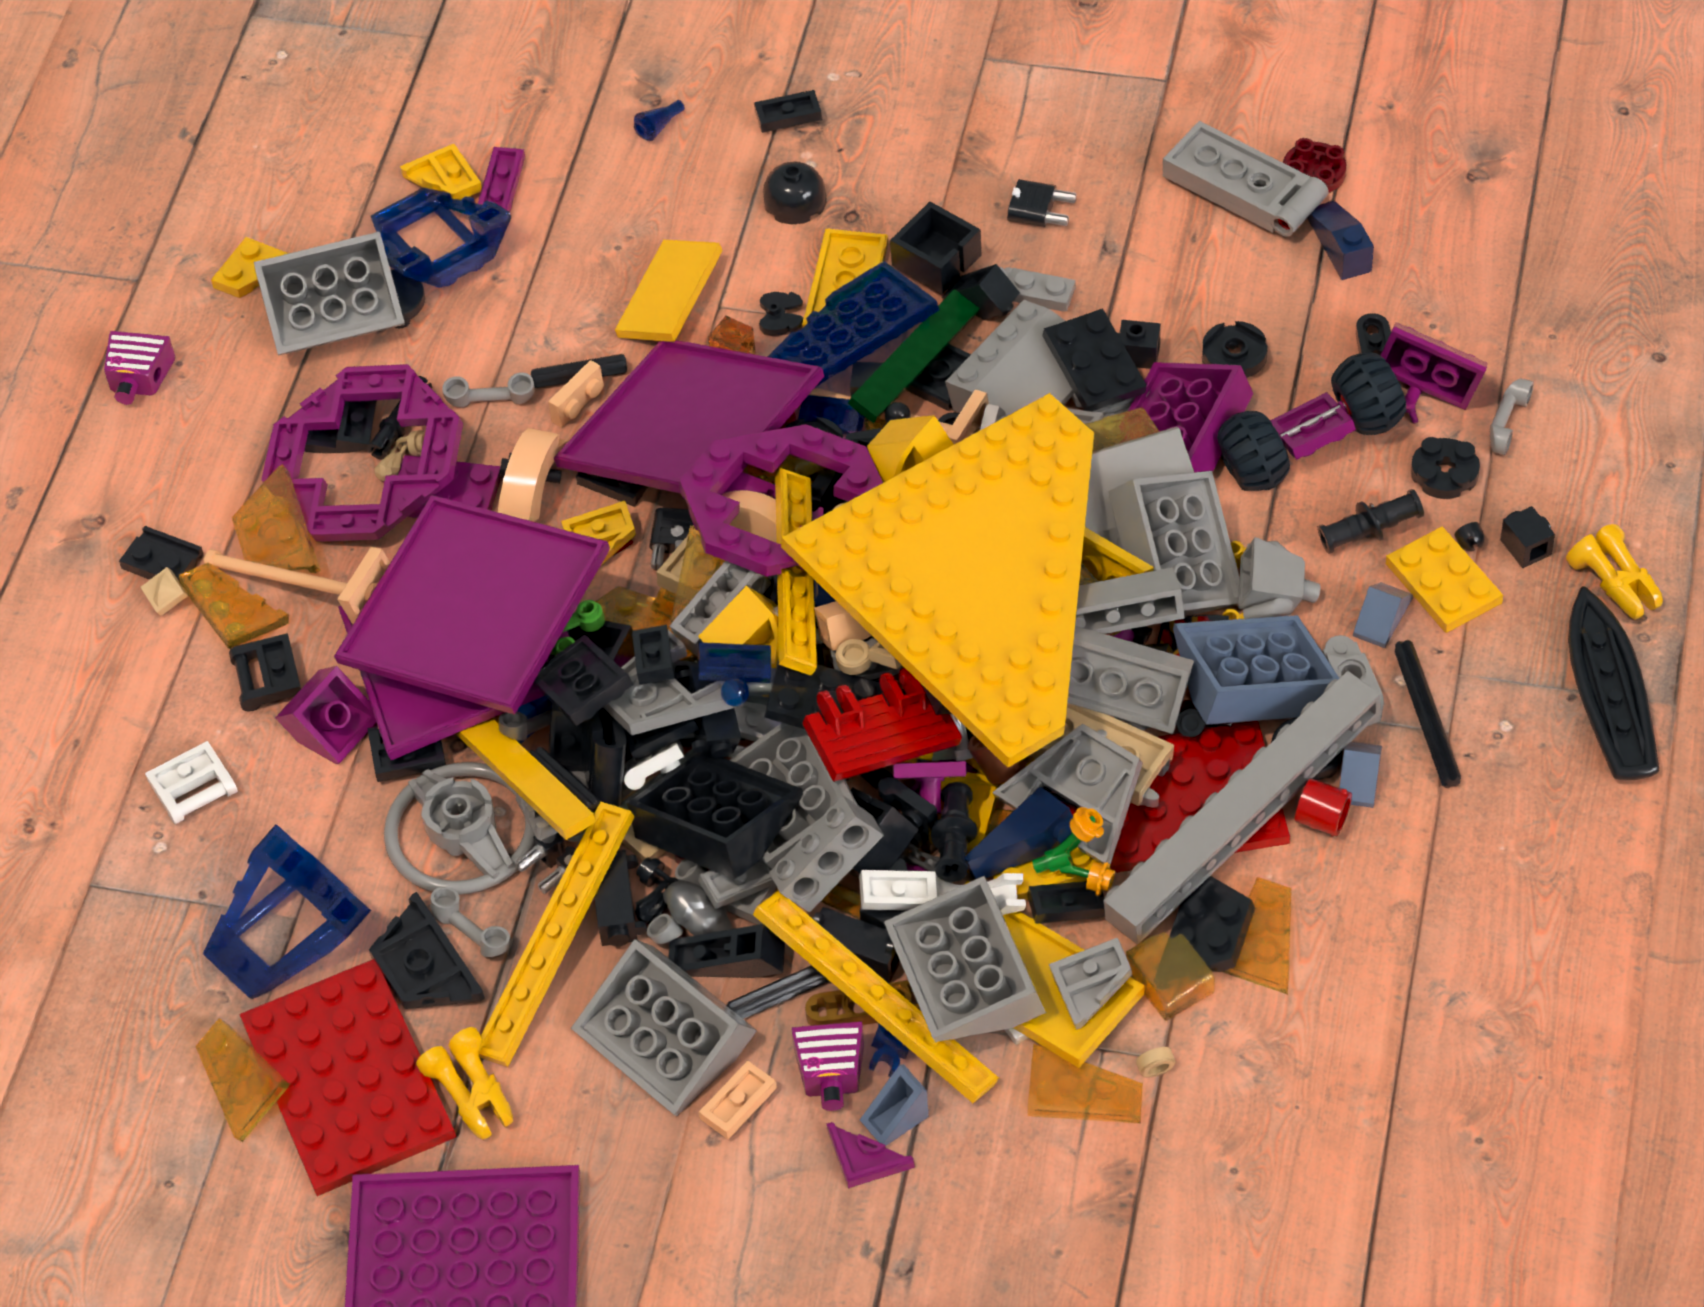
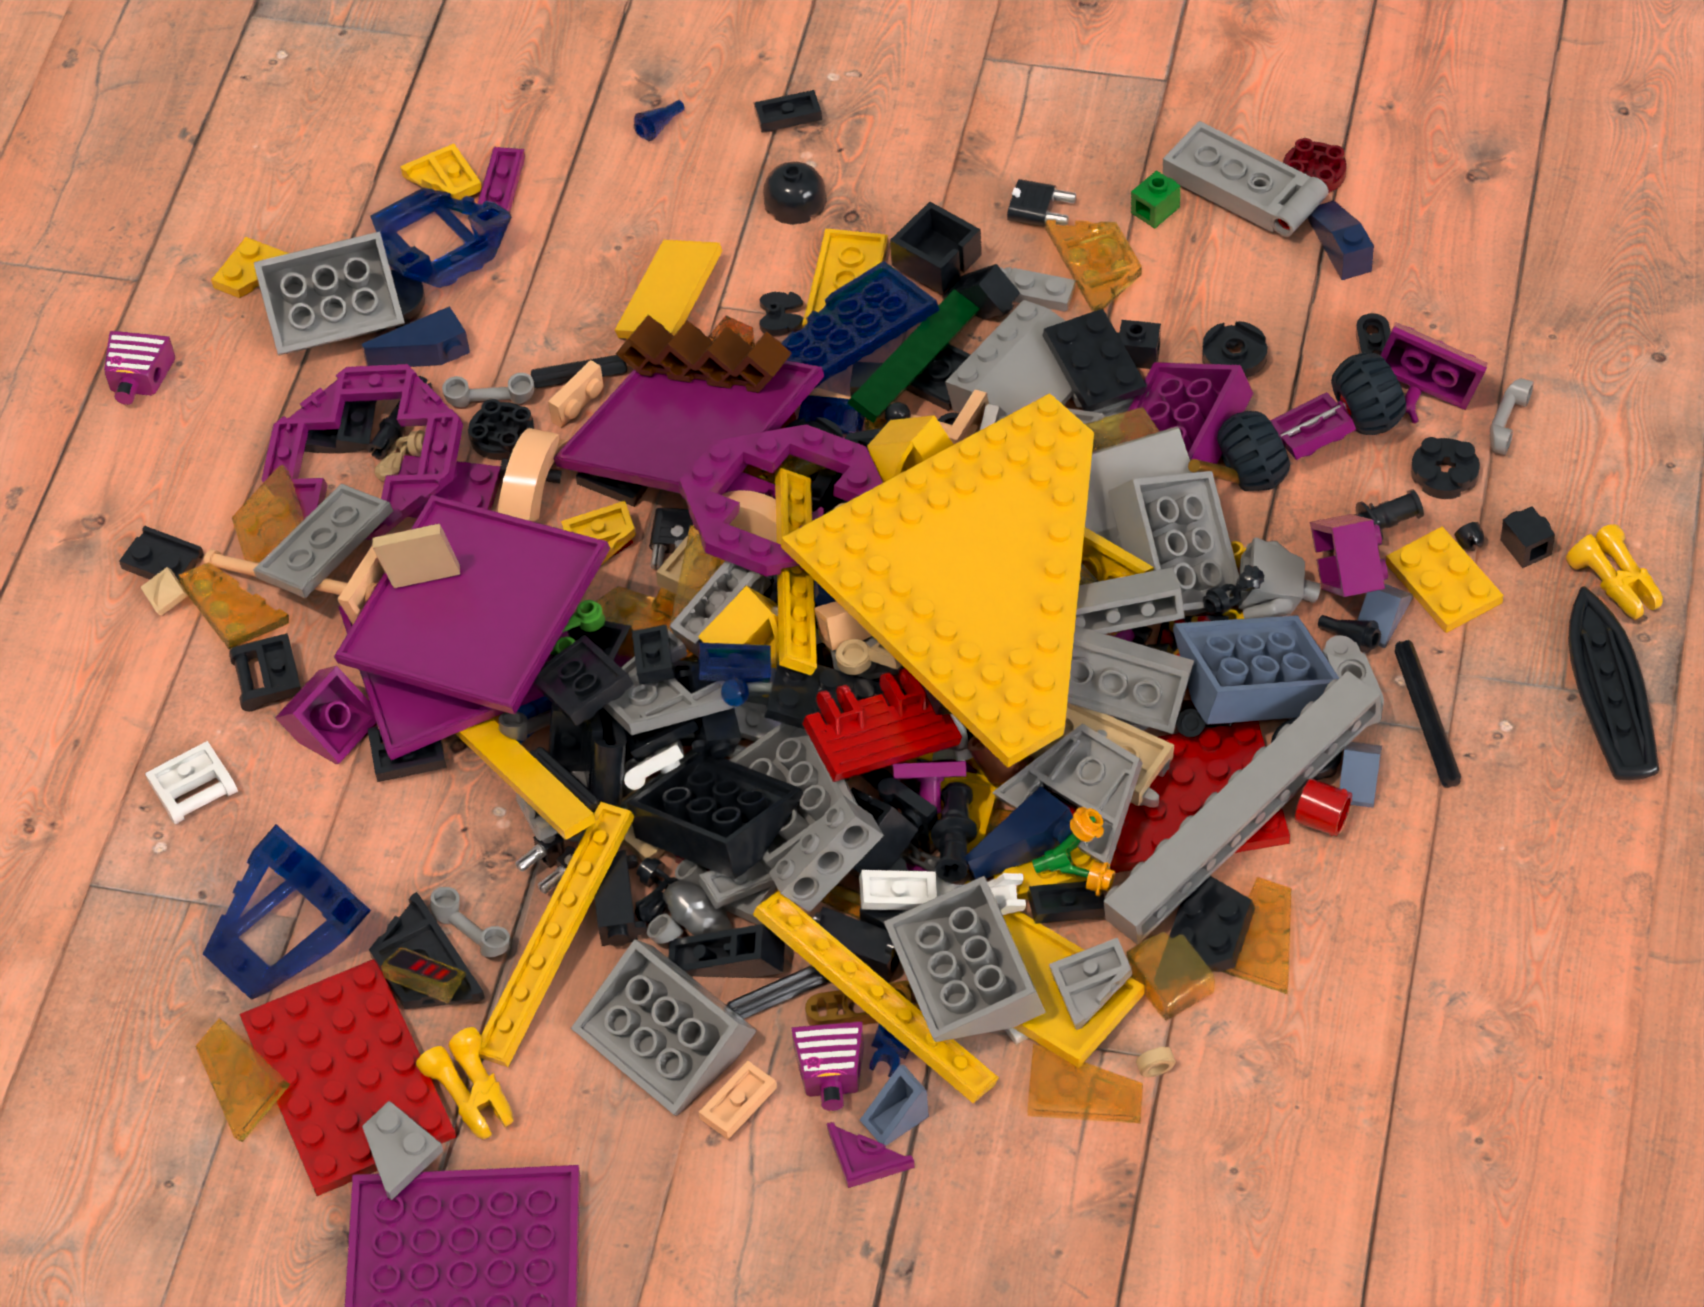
(323, 540): none -> light grey tile
(399, 1147): none -> light grey wing
(416, 555): none -> tan tile
(420, 343): none -> dark blue slope
(423, 974): none -> slope
(467, 833): light grey piece -> none
(498, 427): none -> black tile
(694, 356): none -> reddish brown brick
(1096, 259): none -> clear yellow wing
(1155, 199): none -> green brick
(1217, 600): none -> black piece
(1218, 471): none -> pearl gold bar
(1356, 561): none -> magenta piece
(1363, 632): none -> black cone

